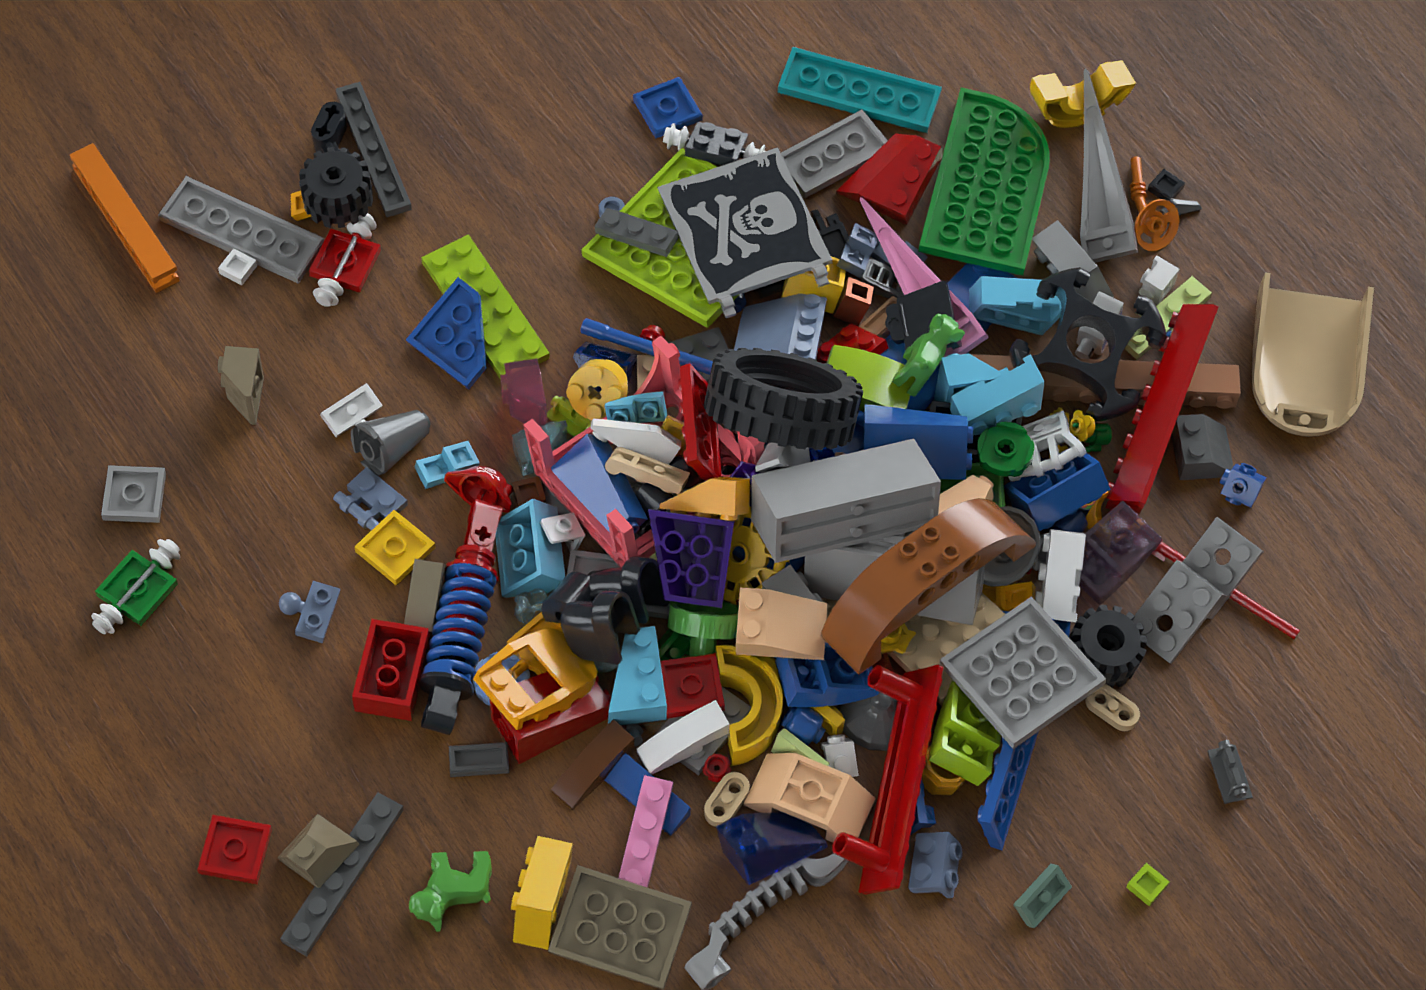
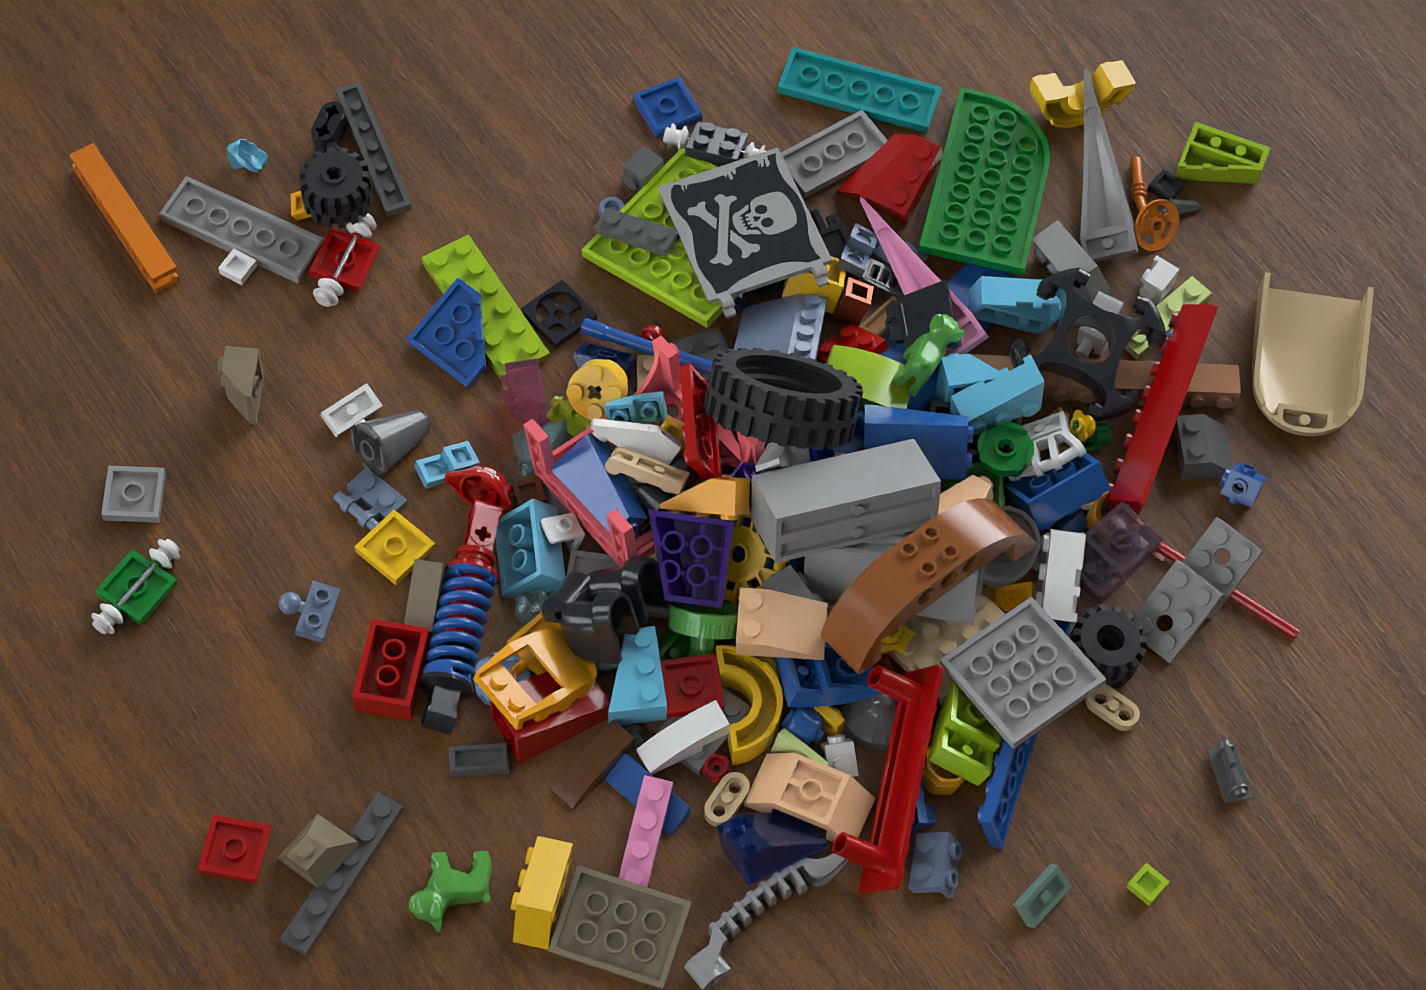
(245, 153): none -> medium azure piece
(545, 300): none -> black piece
(641, 168): none -> dark grey brick
(1221, 157): none -> lime wedge

